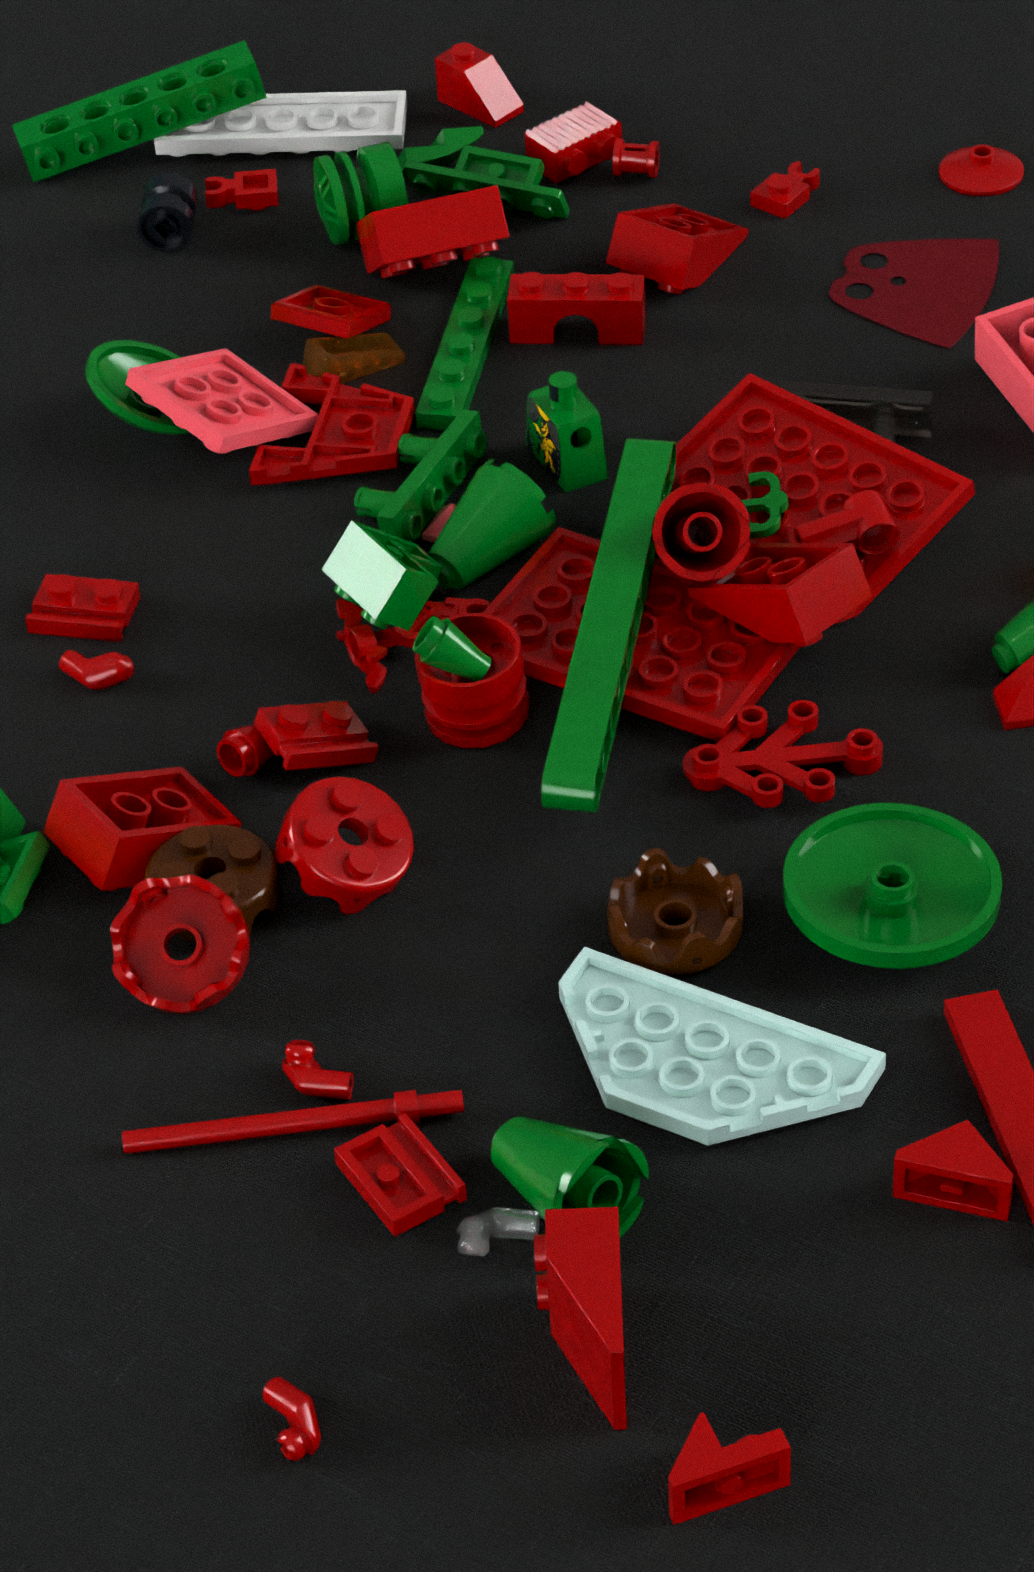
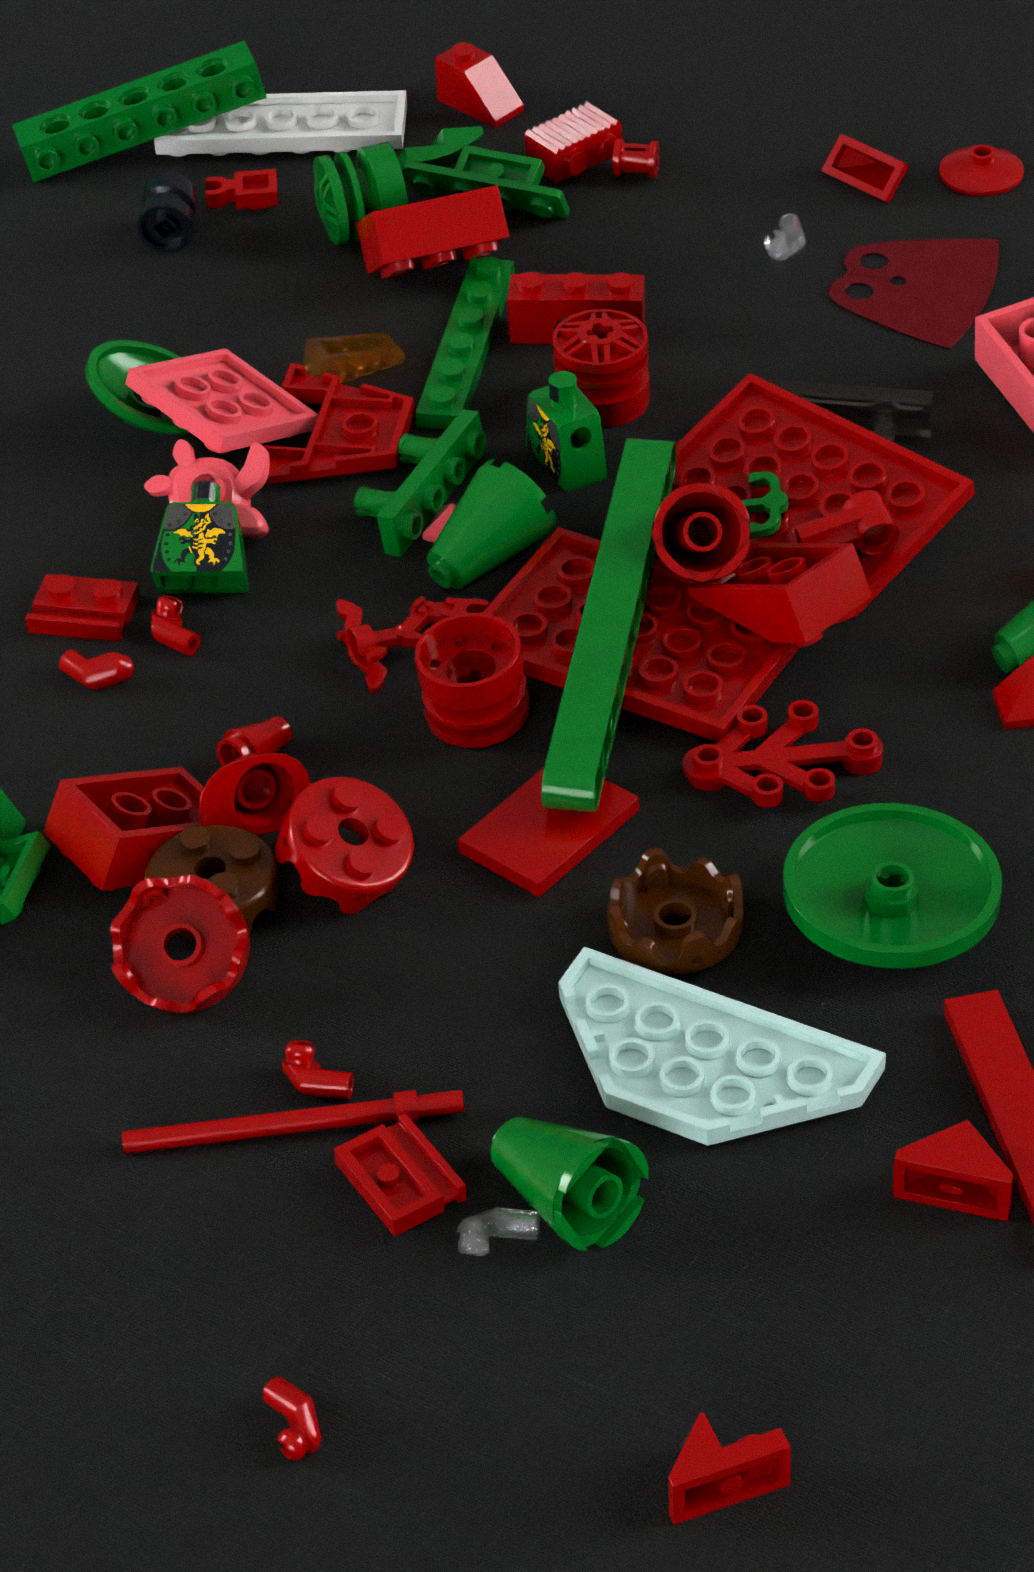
(168, 629): none -> red arm
(200, 546): none -> torso
(235, 485): none -> coral animal
(253, 792): none -> red piece
(315, 735): red plate -> none
(331, 311): red plate -> none
(382, 575): brick -> none
(450, 650): green cone -> none
(542, 844): none -> red tile
(586, 1299): red slope -> none
(609, 359): none -> red wheel
(672, 245): red slope -> none
(785, 193): red plate -> none
(787, 239): none -> clear arm
(865, 168): none -> red slope

